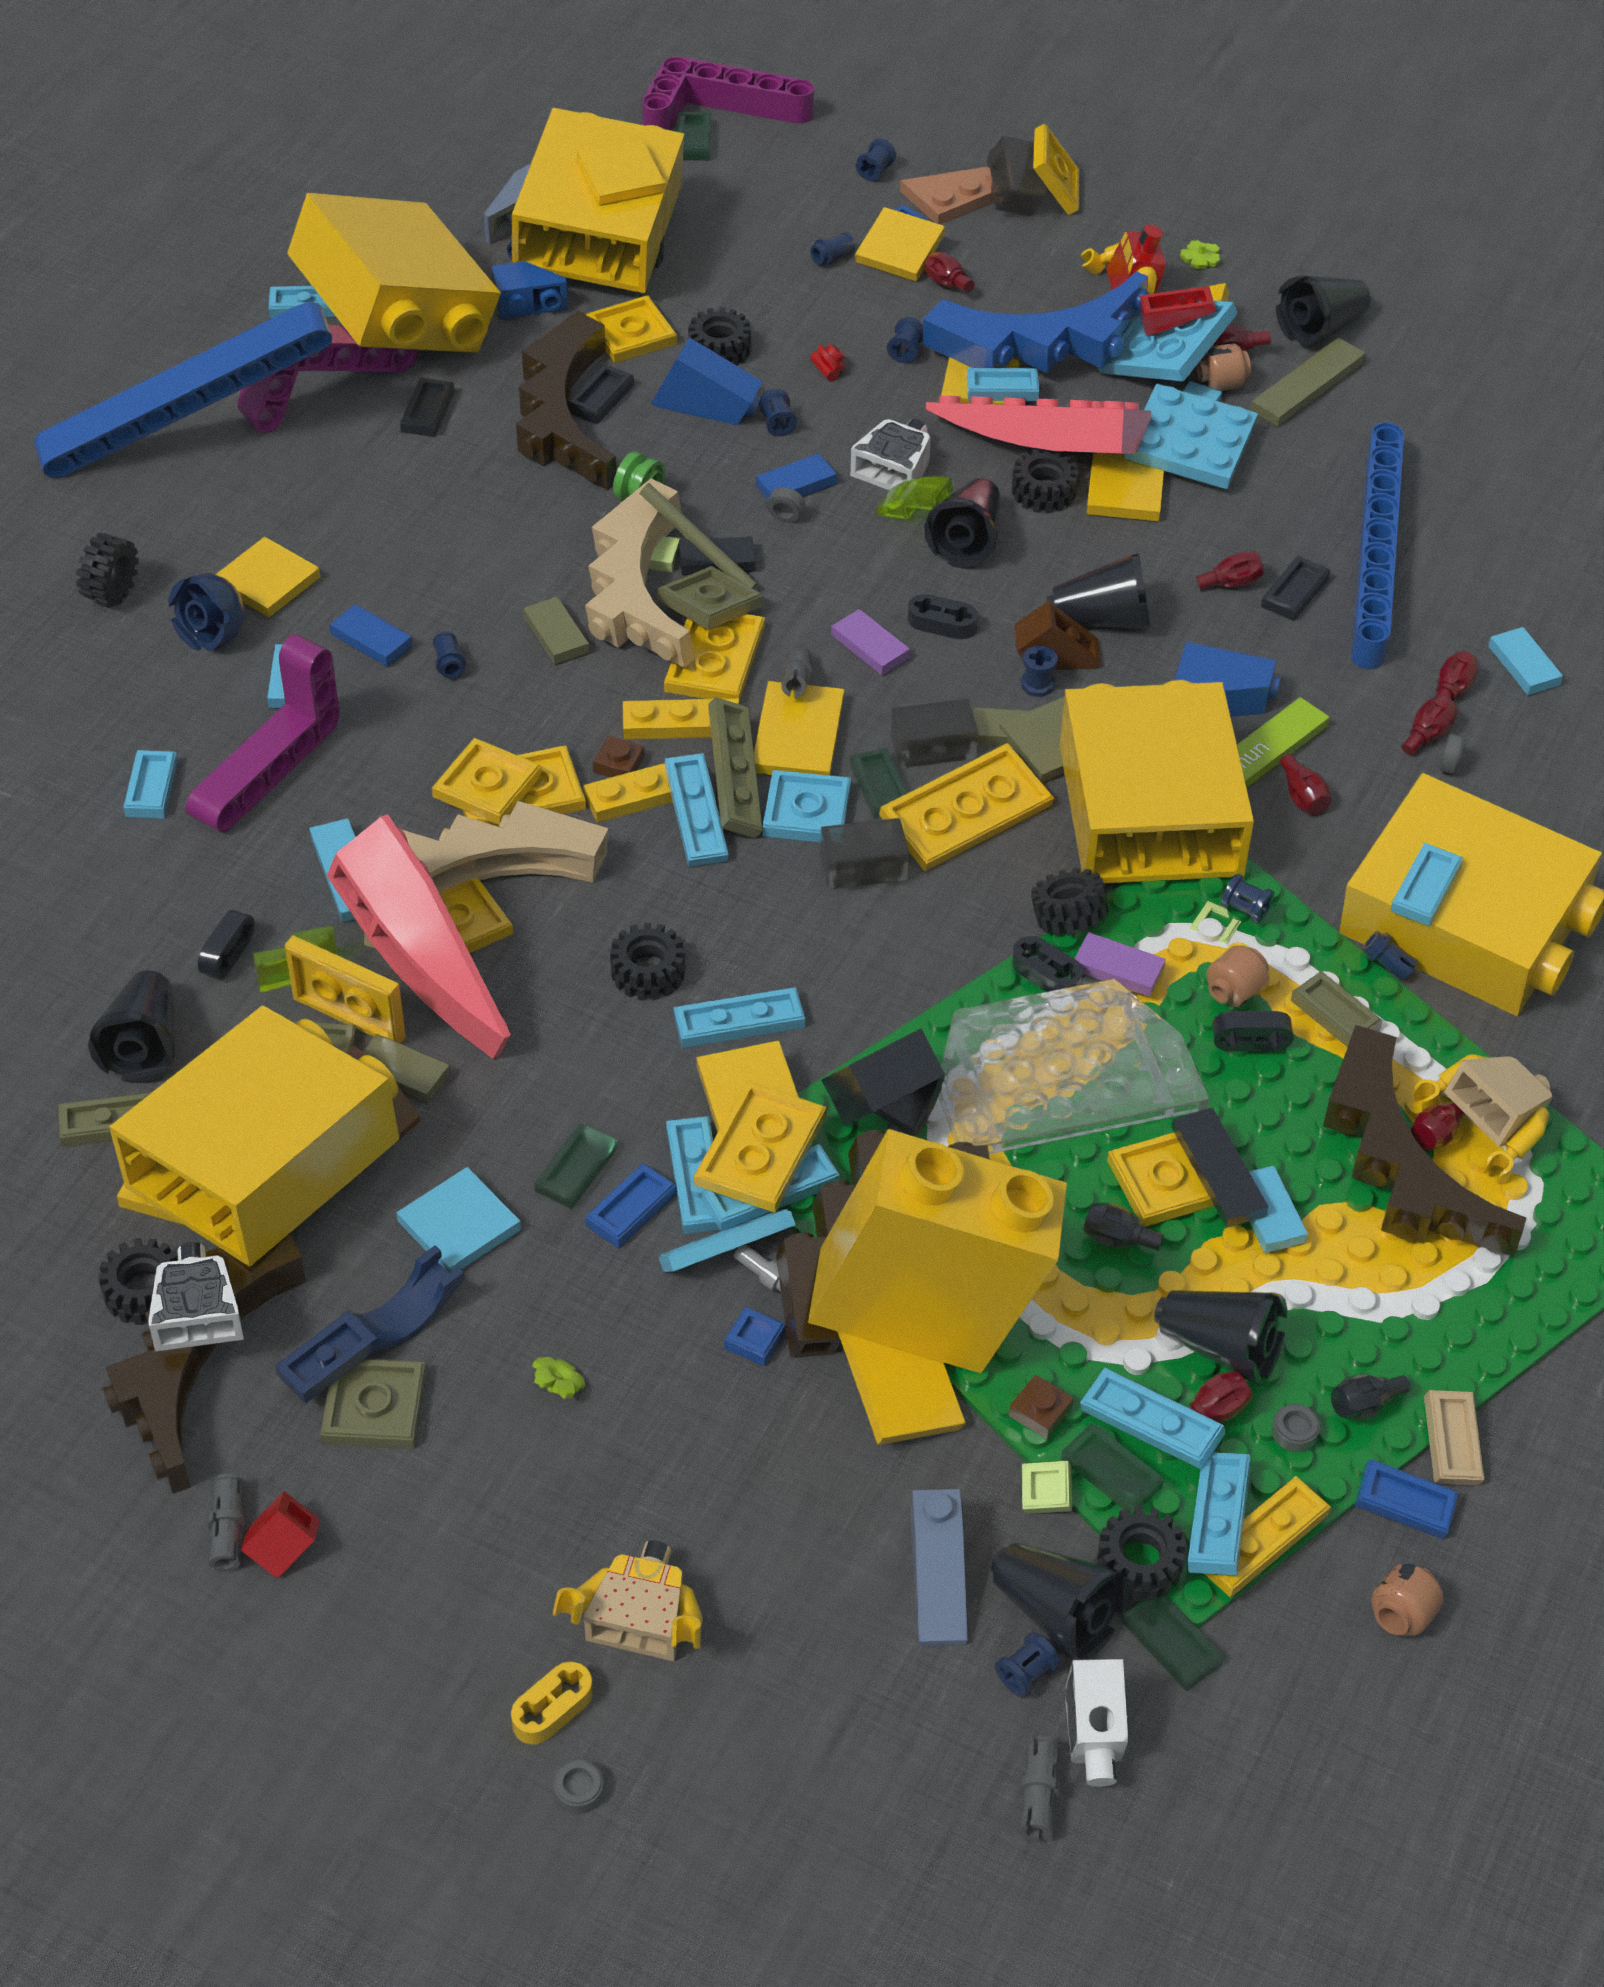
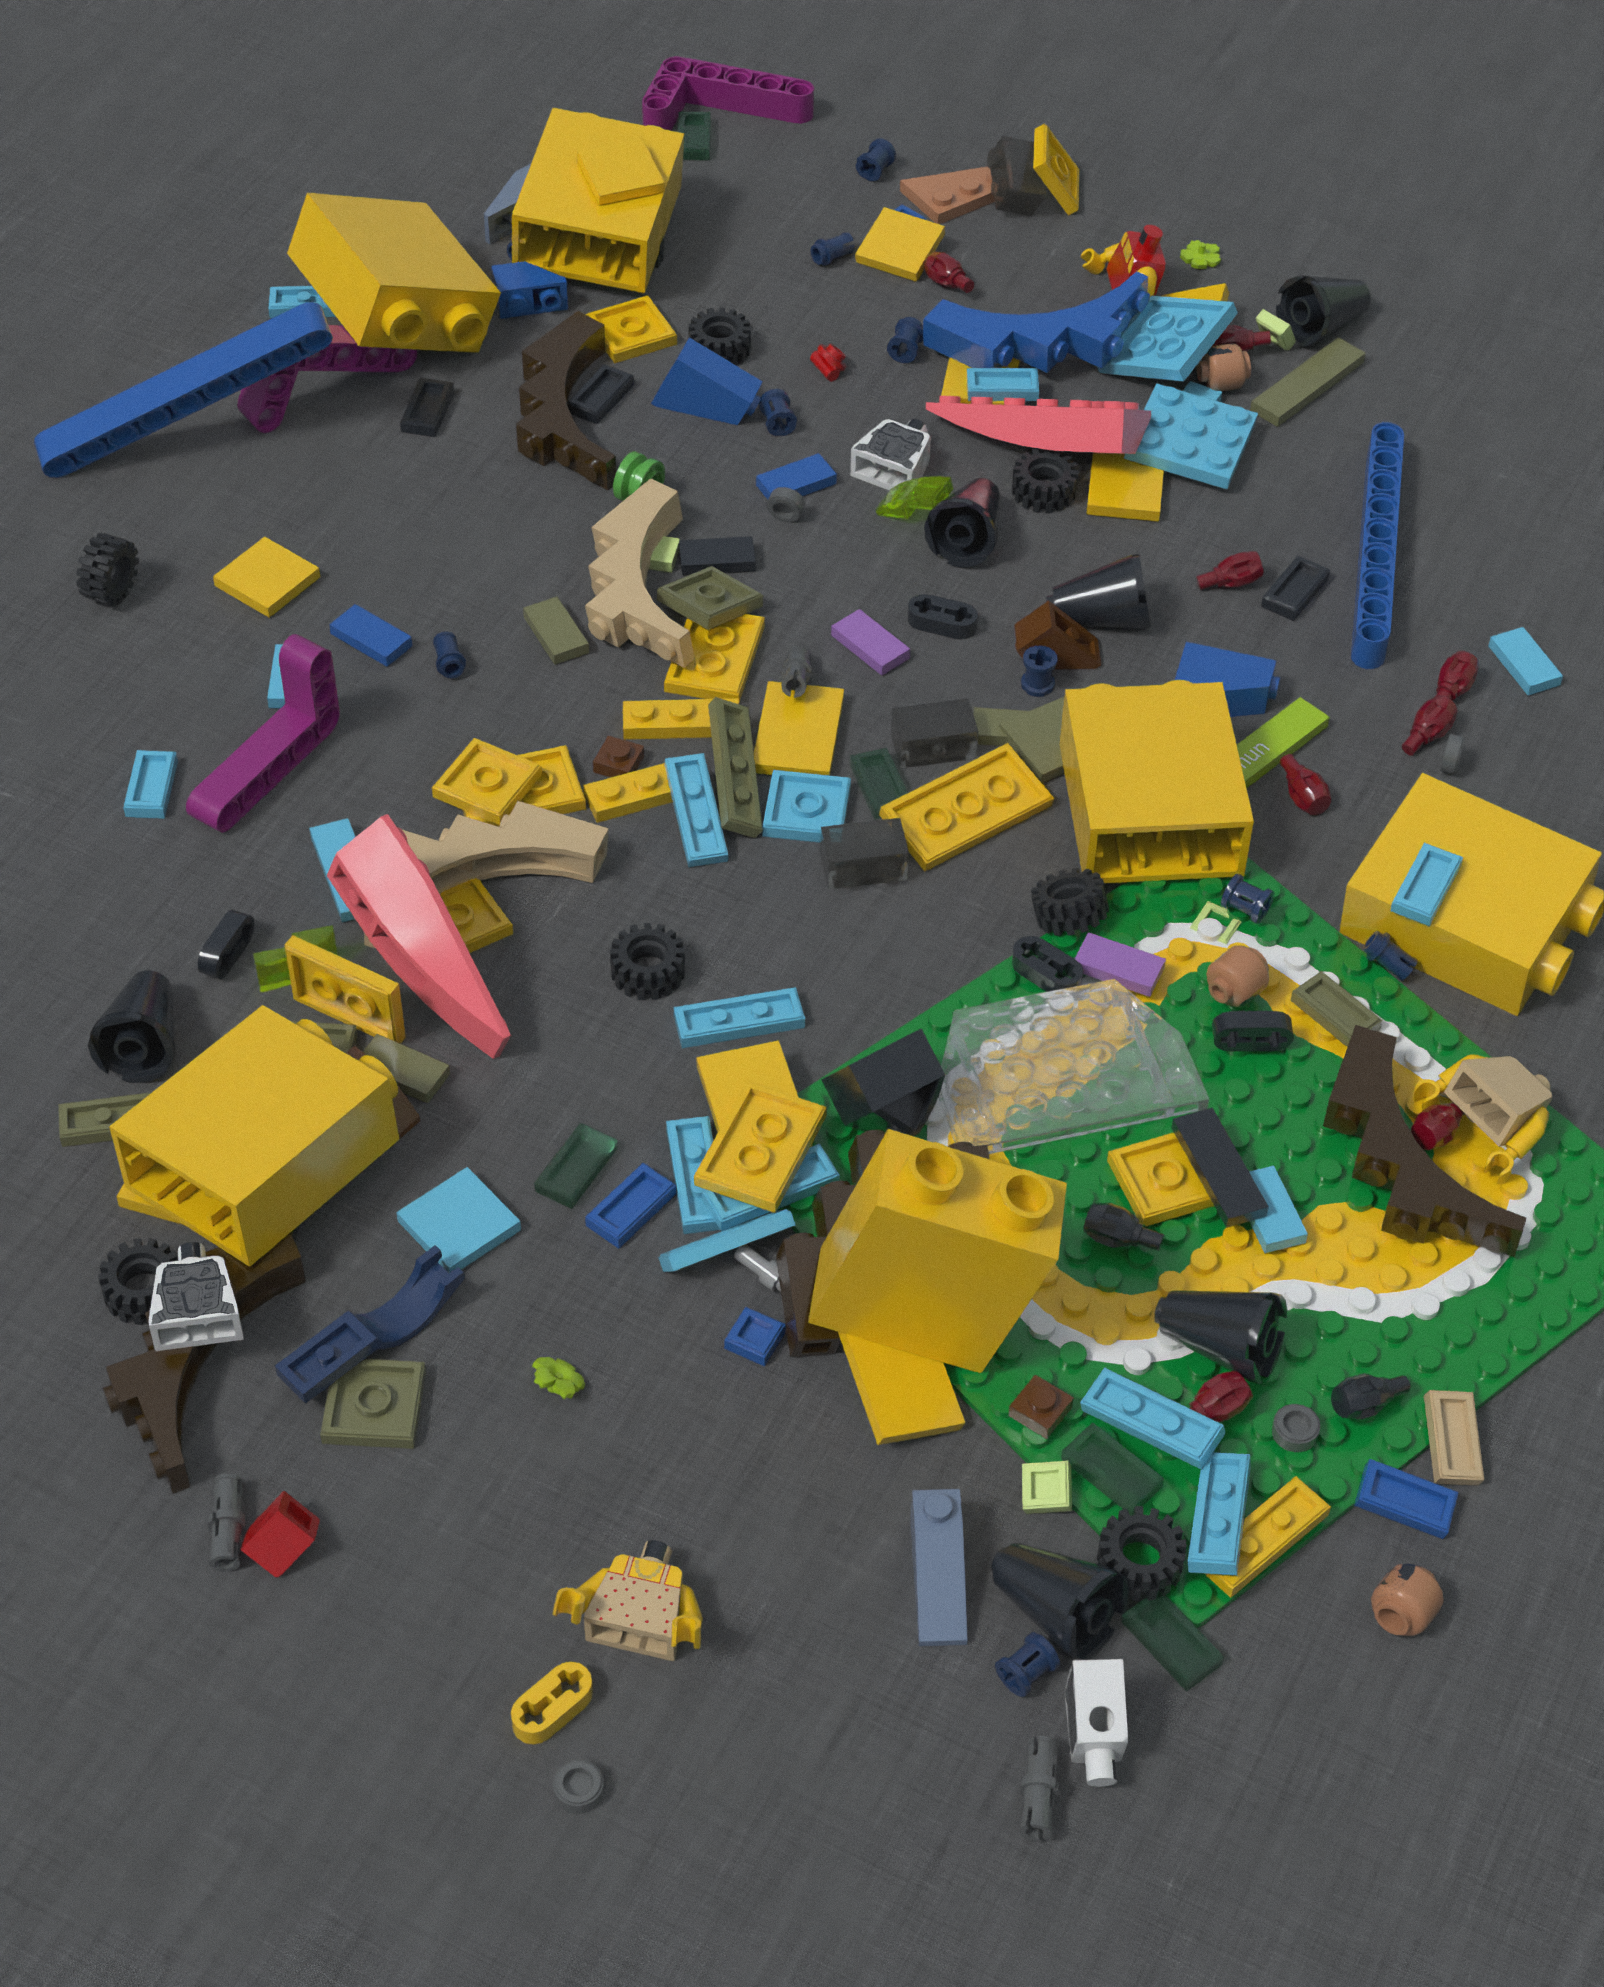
(206, 611): dark blue cylinder -> none
(695, 536): olive bar -> none
(1174, 308): red slope -> none
(1280, 331): none -> yellowish green tile

